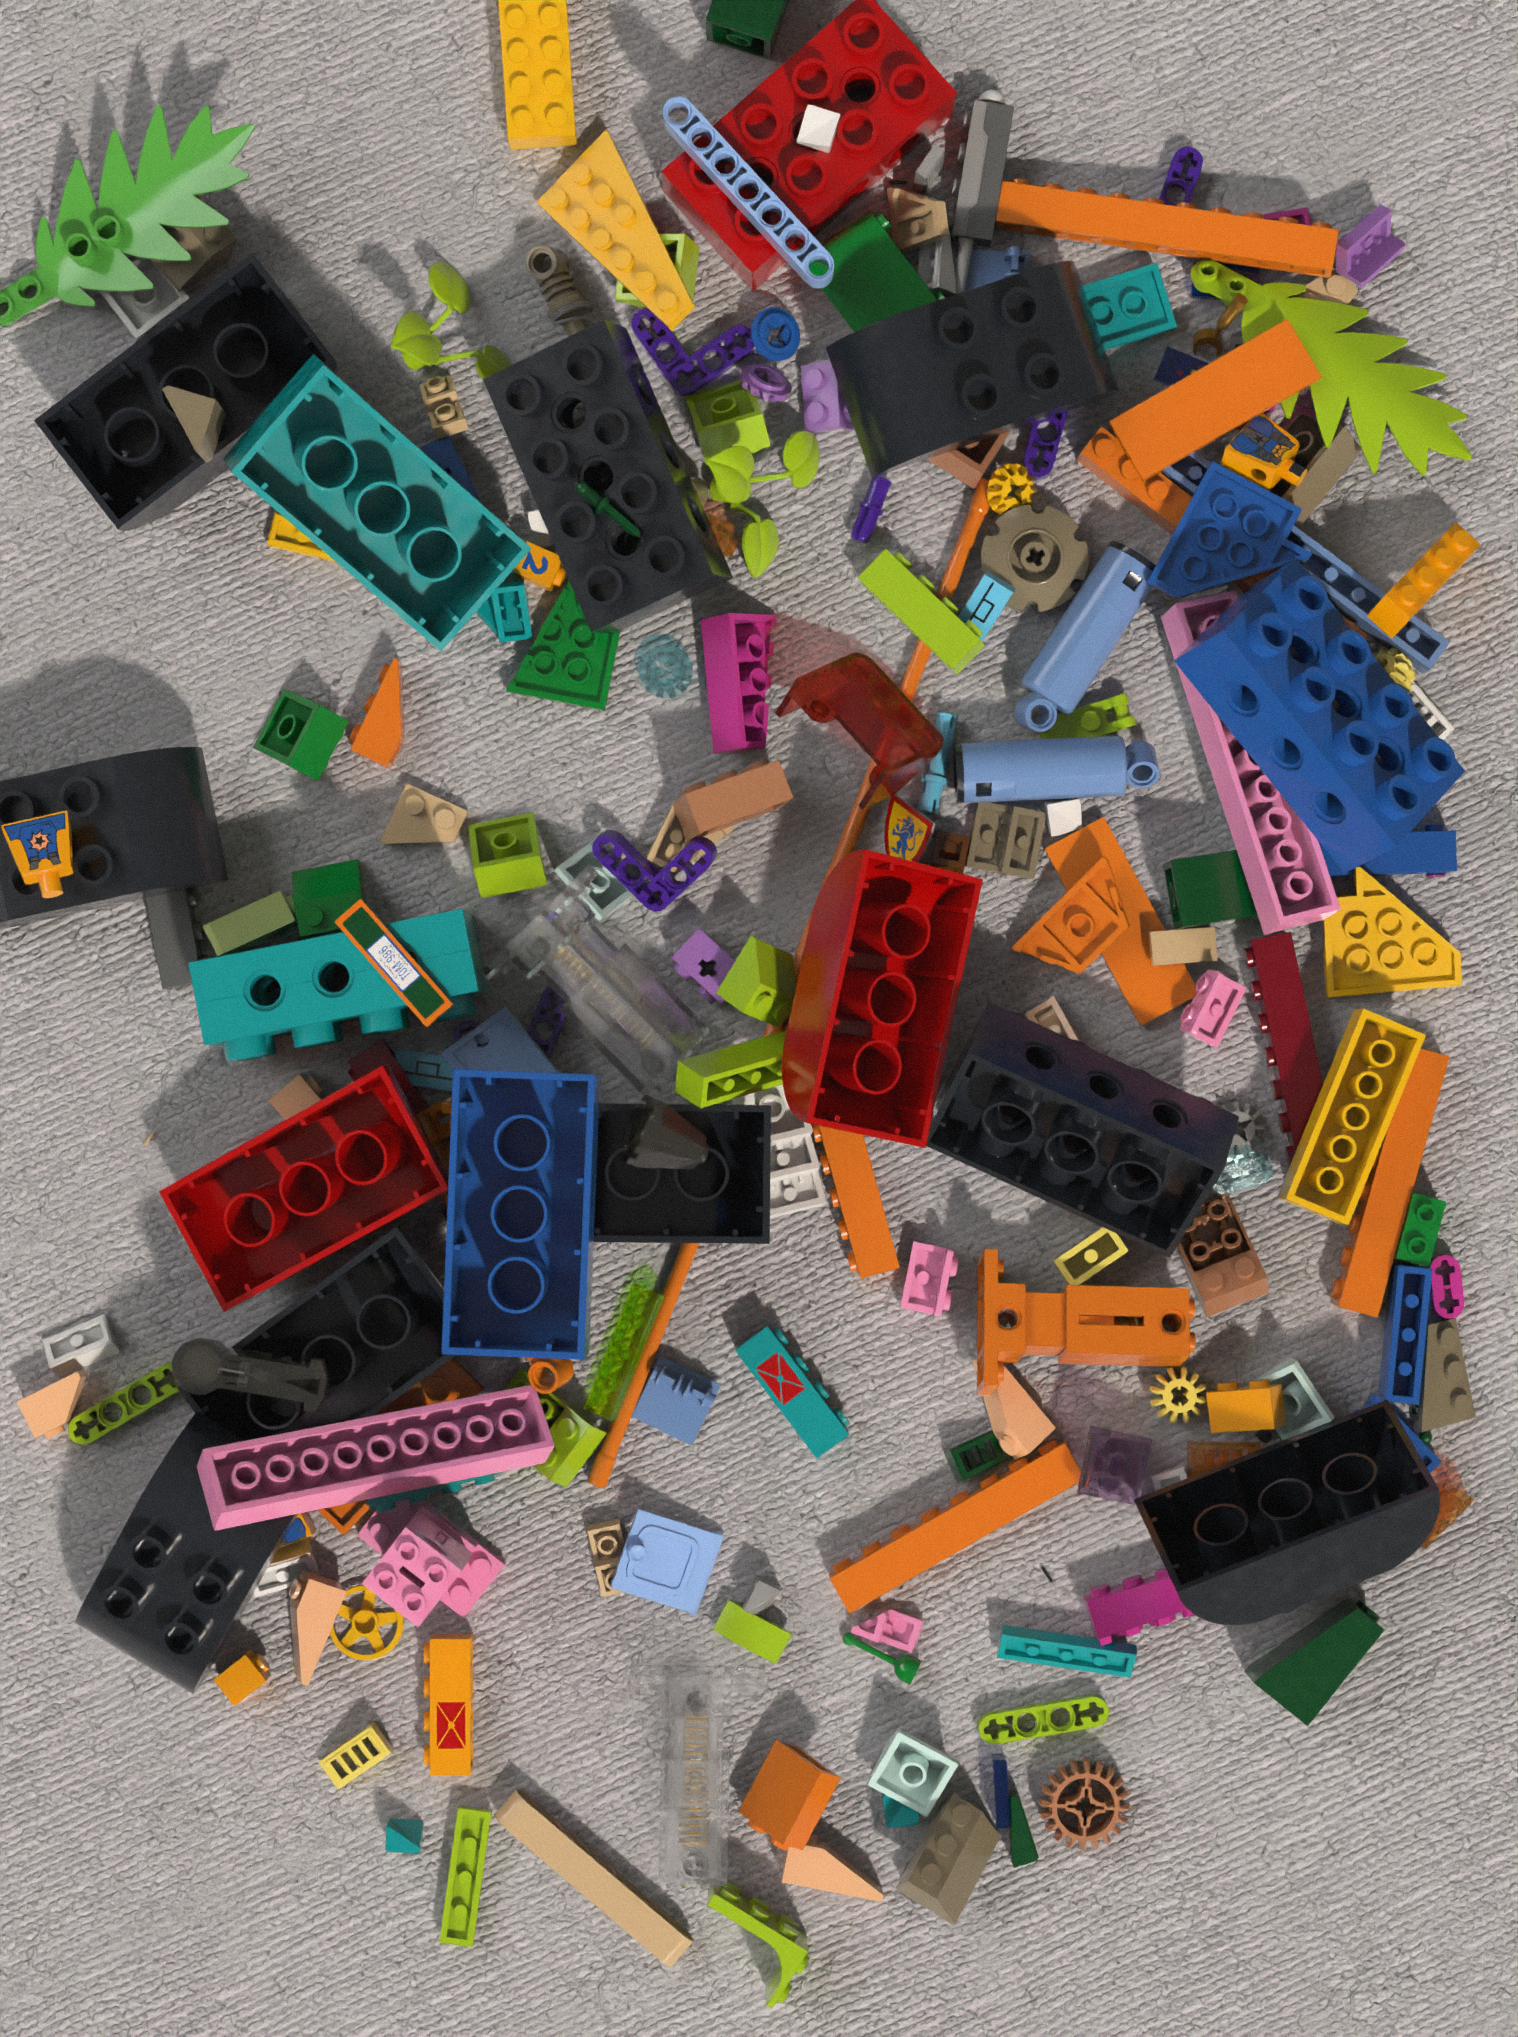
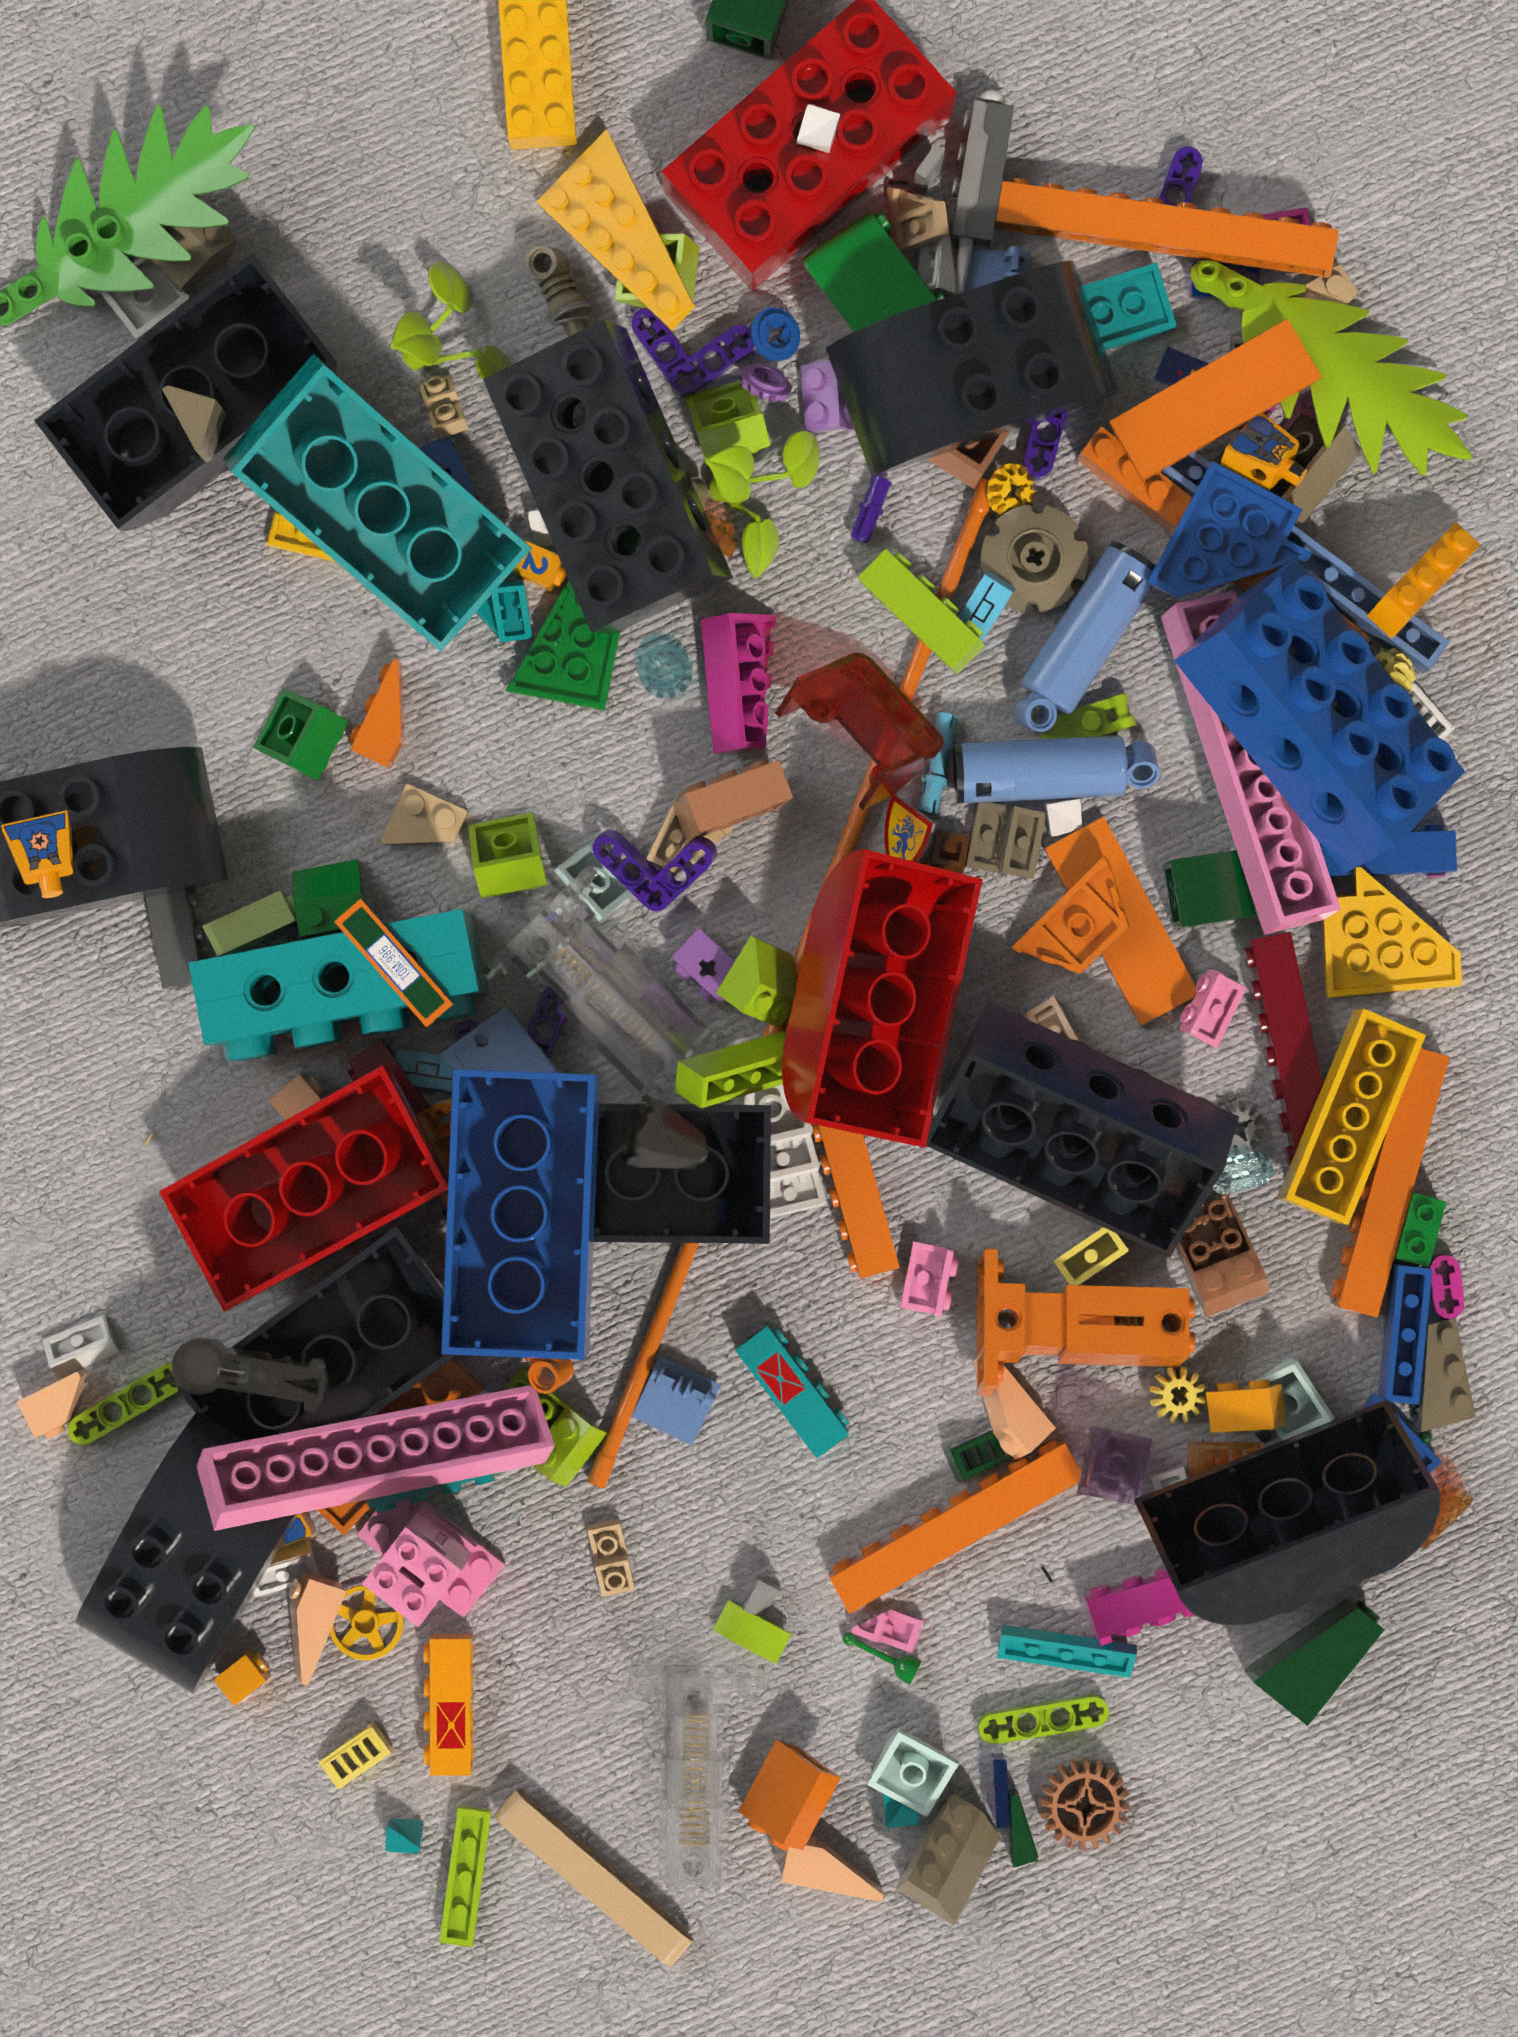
(603, 505): dark green piece -> none
(624, 1352): clear neon green tile -> none
(667, 1561): light blue container -> none
(744, 176): light blue beam -> none
(777, 1931): lime bracket -> none
(1183, 946): tan slope -> none
(1214, 336): pearl gold piece -> none
(1368, 247): medium lavender bracket -> none

